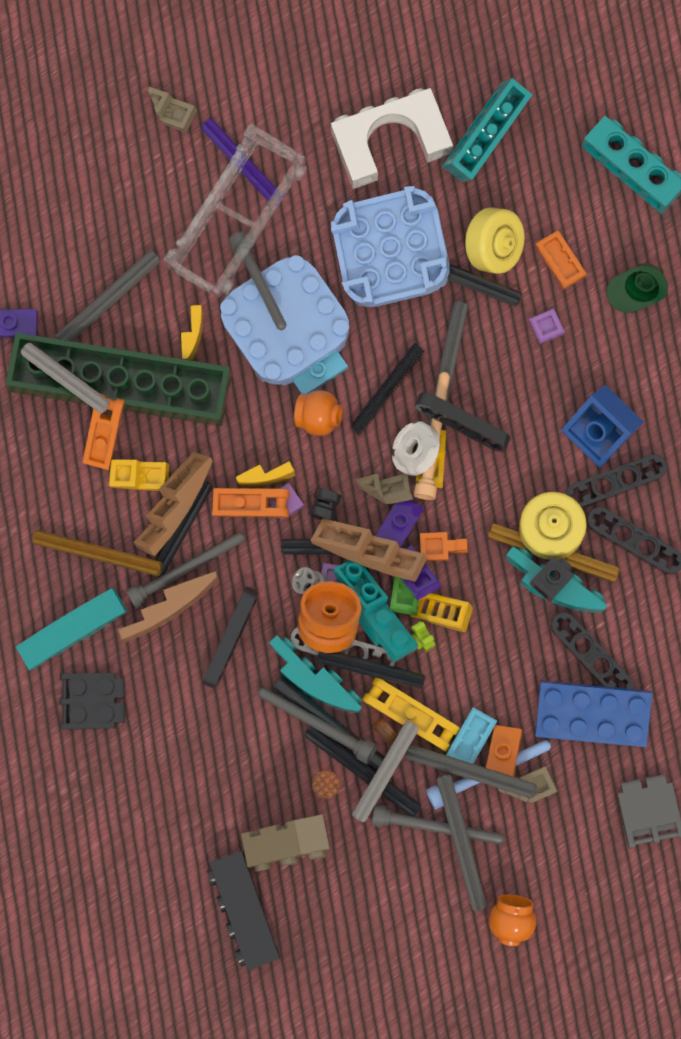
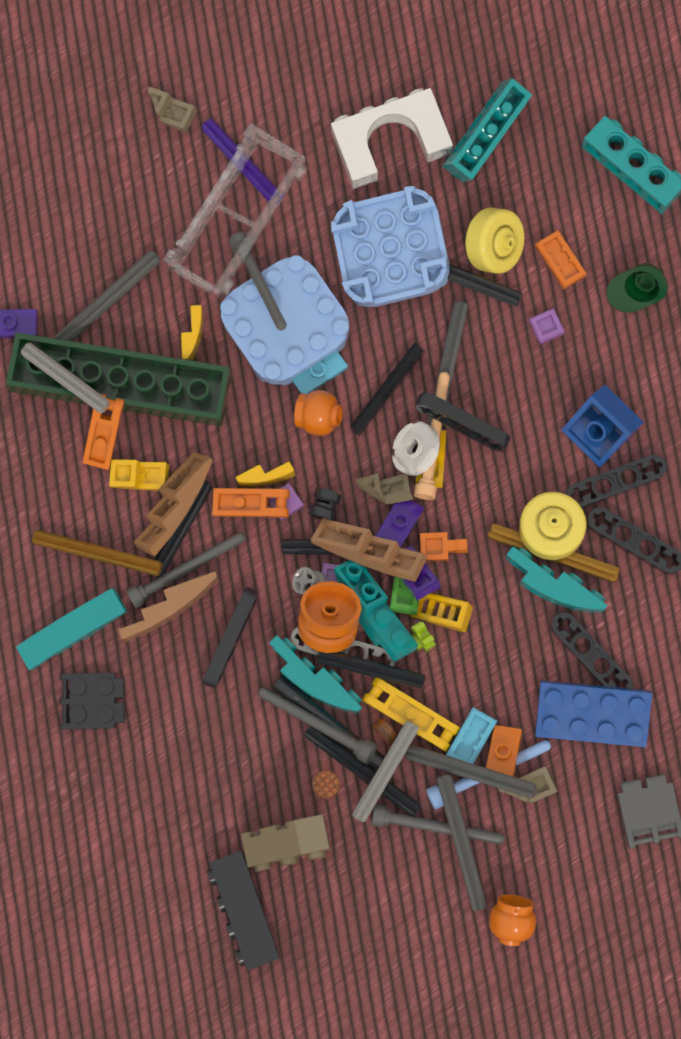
(545, 586): black brick -> none

